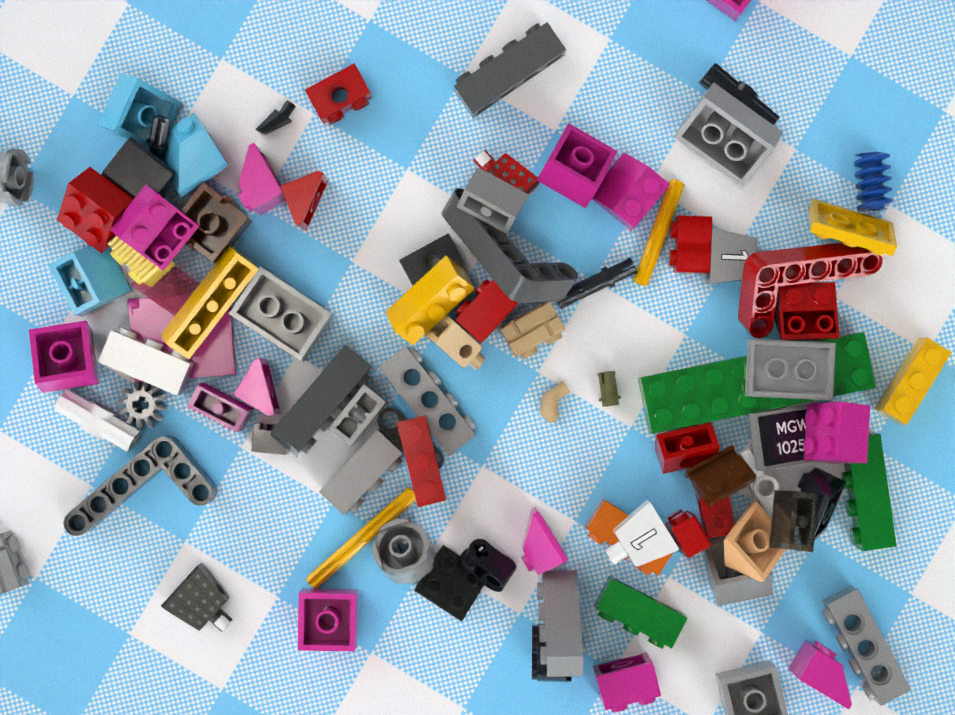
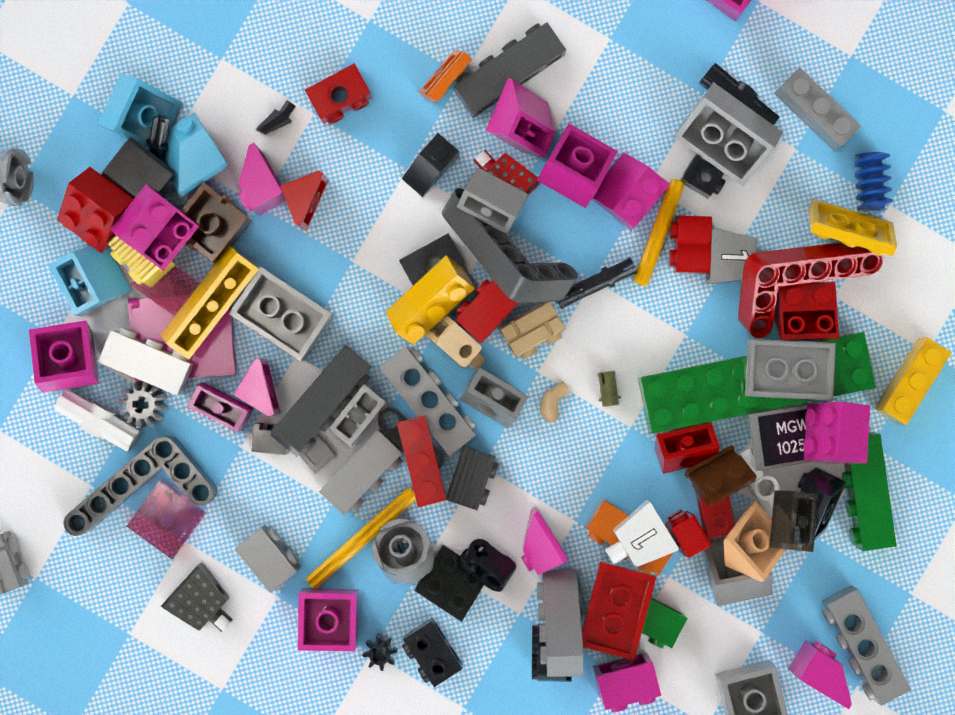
(166, 519): none -> clear pink plate
(268, 558): none -> light grey brick
(318, 455): none -> light grey tile
(382, 660): none -> black gear
(430, 165): none -> black slope
(432, 652): none -> black brick
(445, 76): none -> orange plate
(471, 477): none -> dark grey brick
(493, 397): none -> light grey brick
(522, 120): none -> dark pink slope
(617, 610): none -> red plate
(693, 180): none -> black brick
(817, 109): none -> light grey brick

